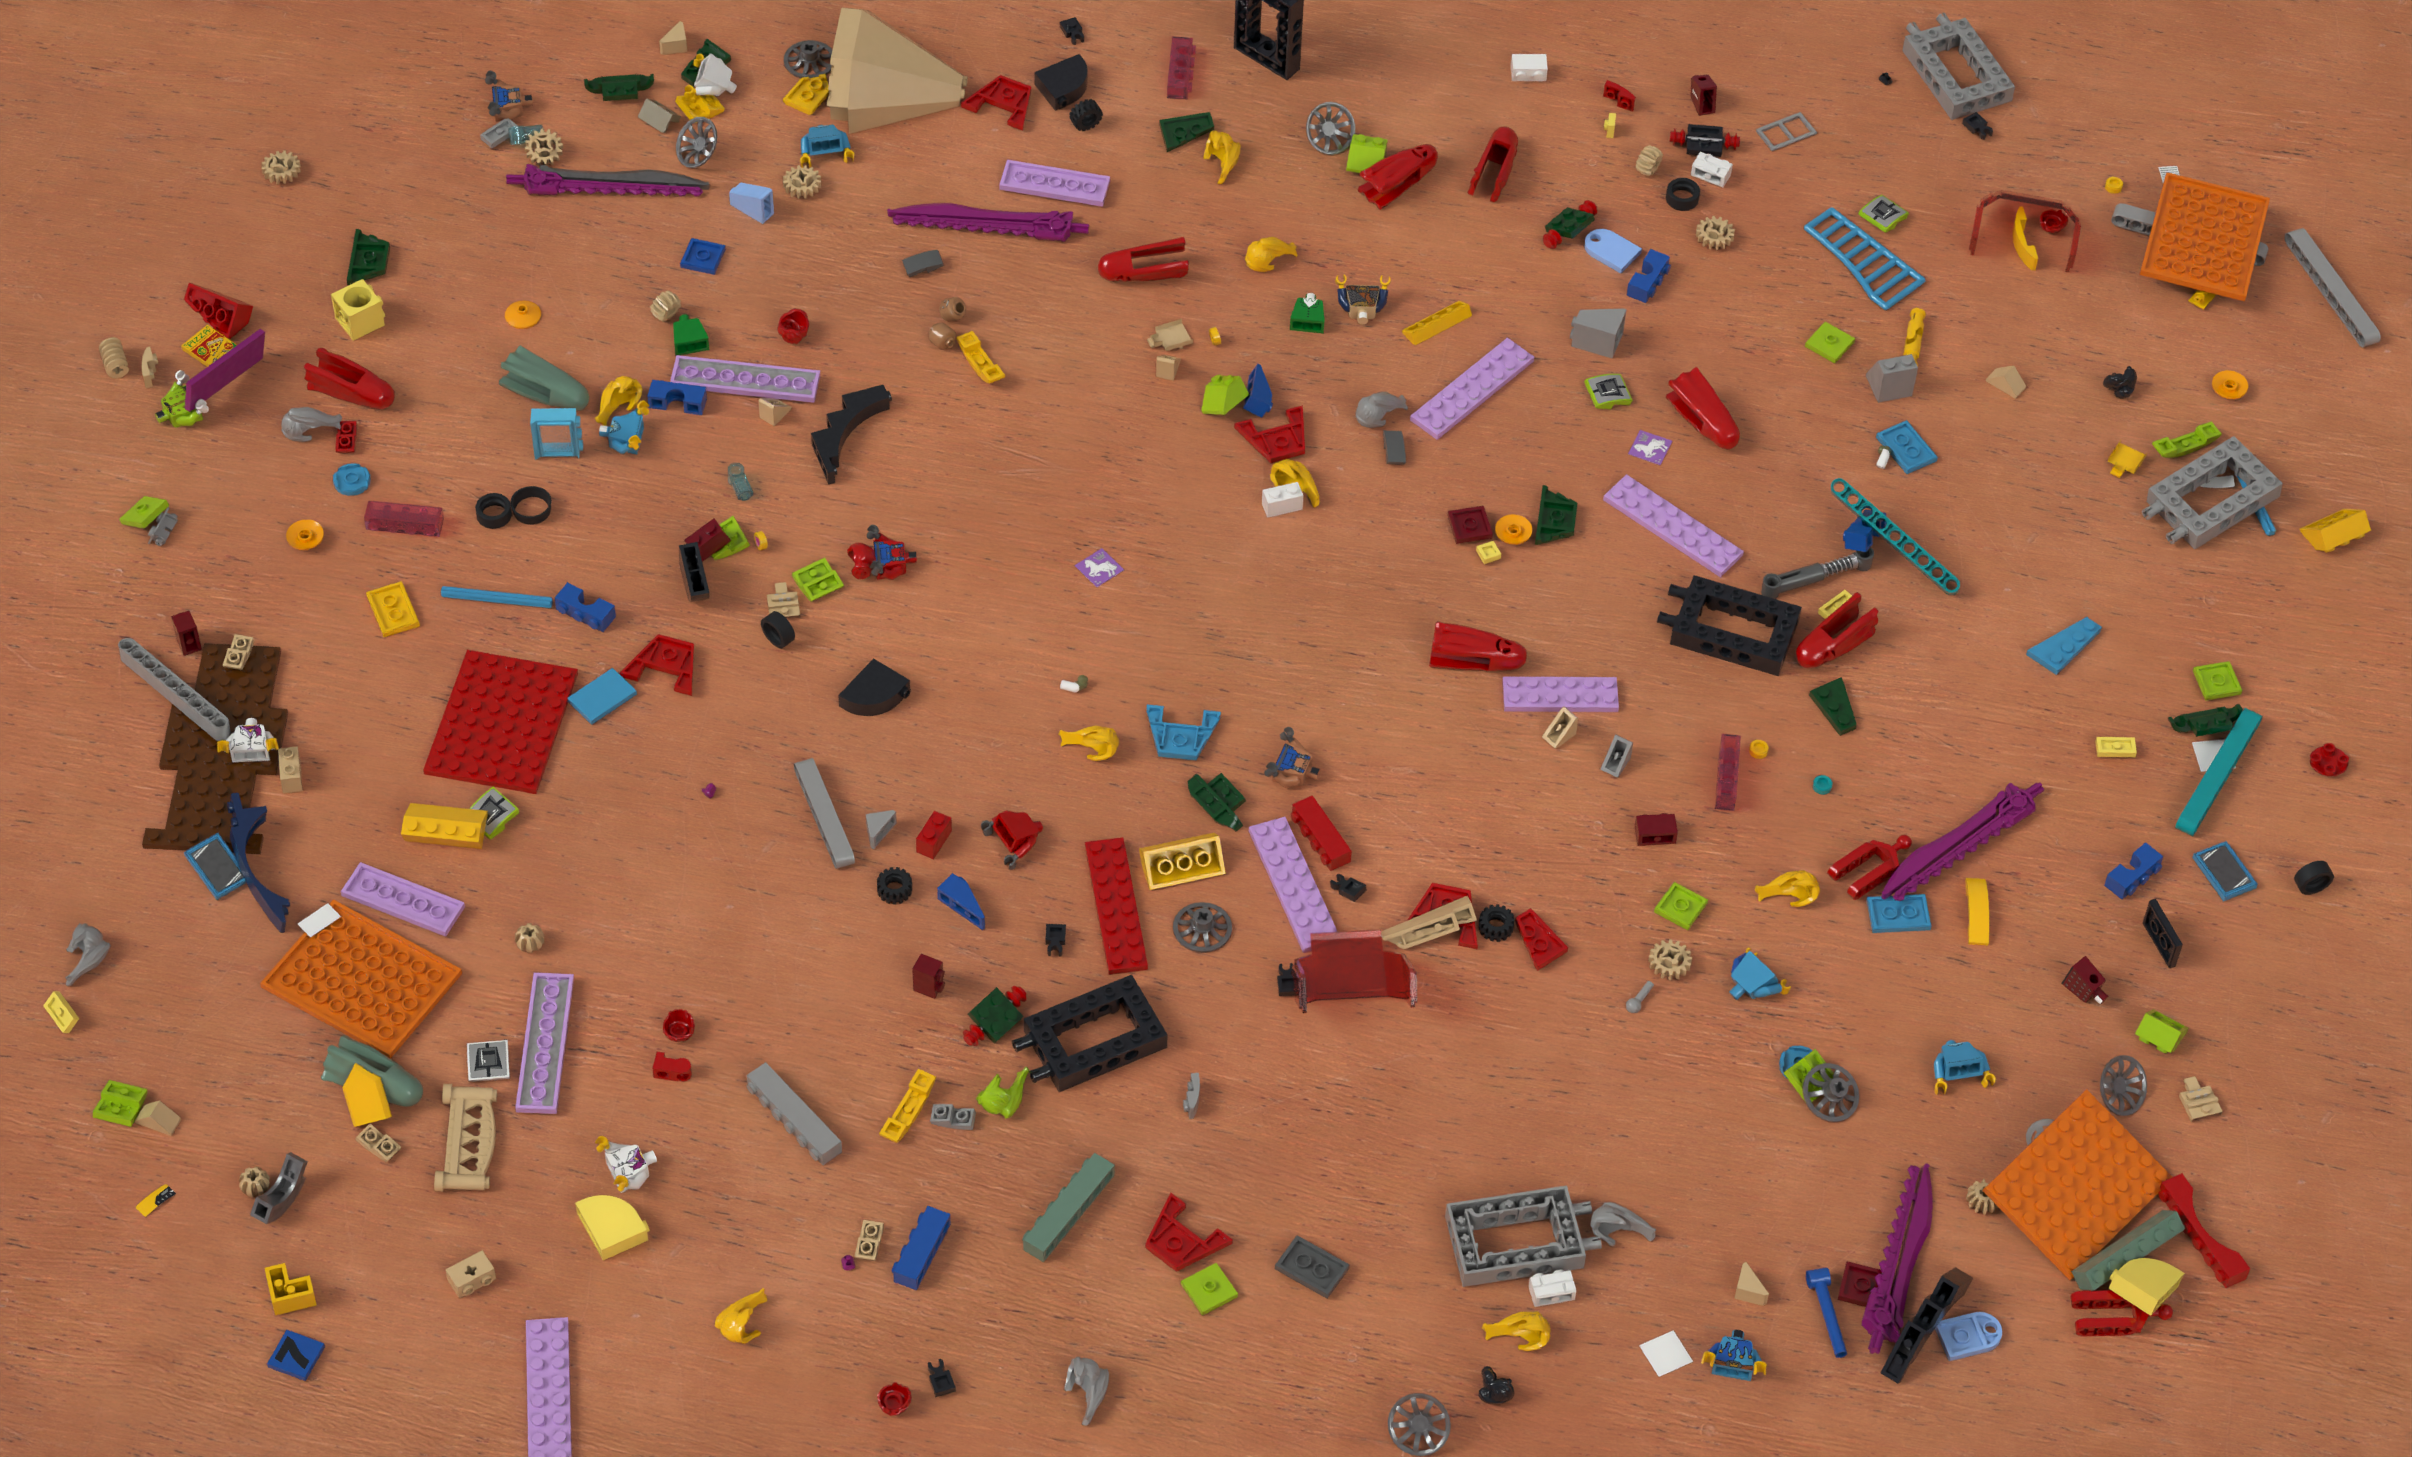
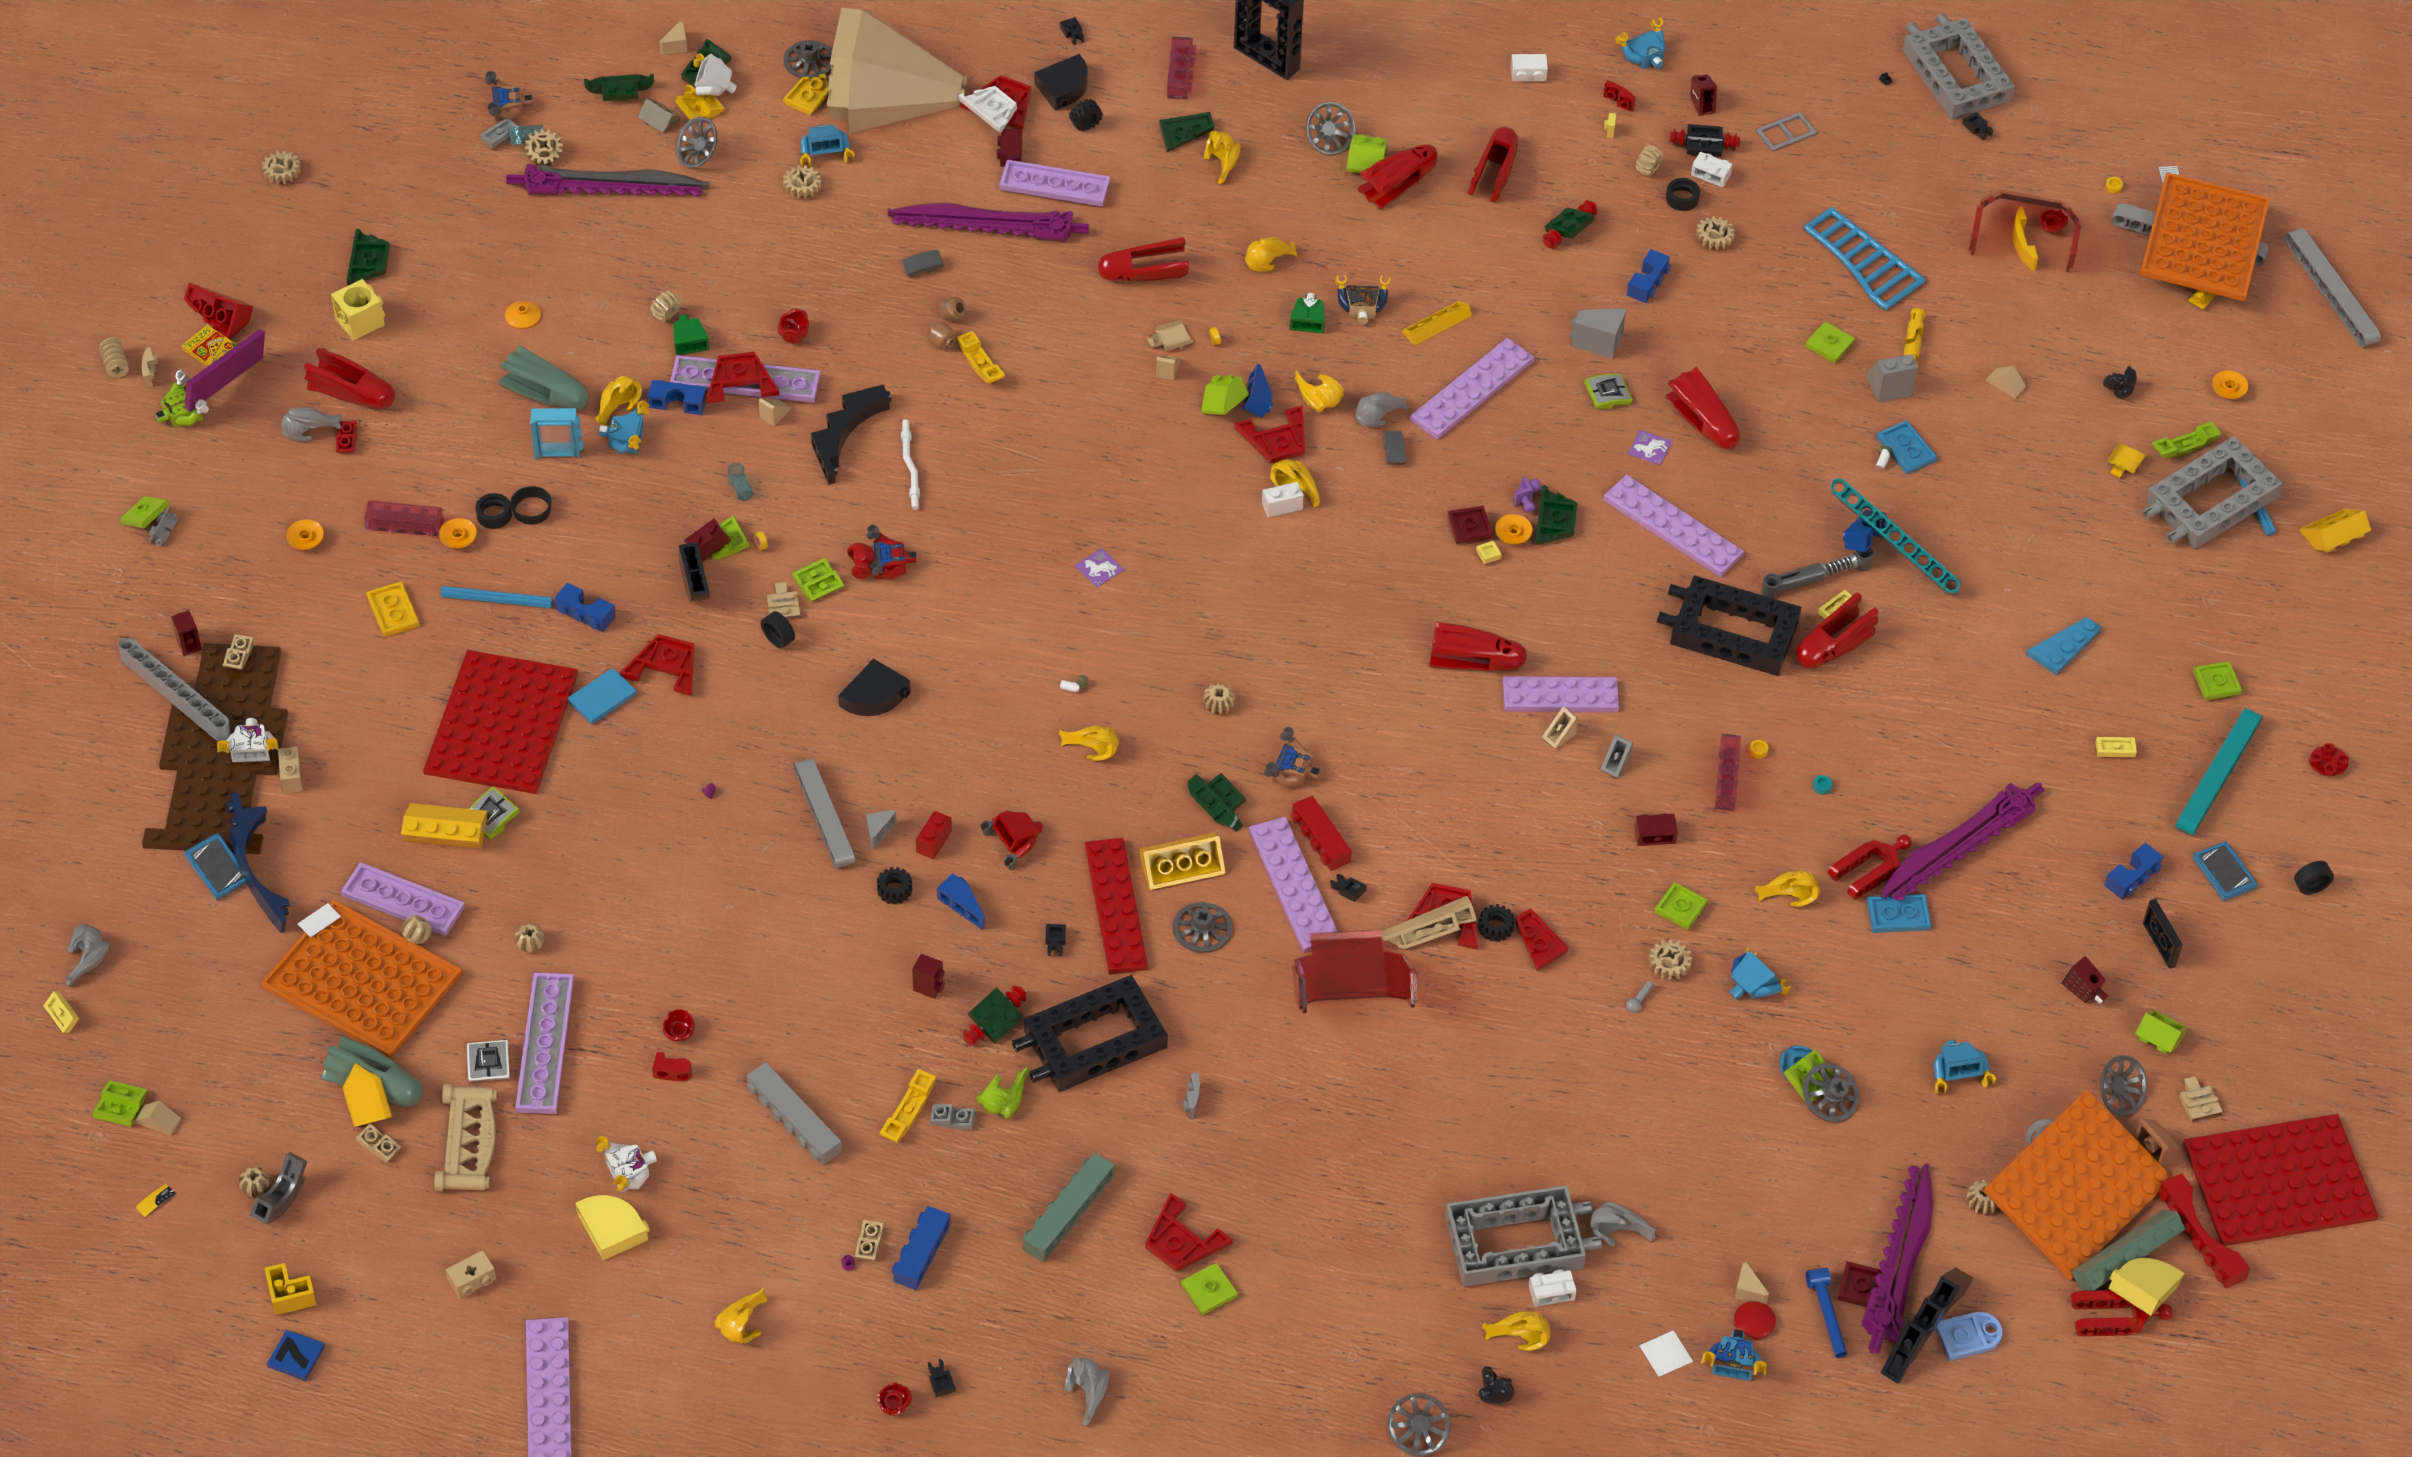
(351, 479): dark azure tile -> none
(416, 929): none -> tan piece
(457, 533): none -> light orange dish
(702, 256): blue tile -> none
(739, 371): none -> red wing
(753, 201): light blue slope -> none
(914, 491): none -> white bar
(991, 106): none -> white wing
(1010, 146): none -> dark red brick
(1180, 740): dark azure wing -> none
(1218, 698): none -> tan gear
(1285, 981): black plate -> none
(1312, 1266): dark grey plate -> none
(1321, 396): none -> yellow hair
(1525, 493): none -> medium lavender piece
(1611, 249): light blue tile -> none
(1645, 49): none -> dark azure torso
(1755, 1319): none -> red dish
(1835, 705): dark green wing -> none
(1883, 213): slope -> none
(1977, 911): yellow slope -> none
(2157, 1142): none -> nougat slope
(2206, 752): white sticker -> none
(2207, 721): dark green plate -> none
(2220, 482): white sticker -> none
(2280, 1179): none -> red plate

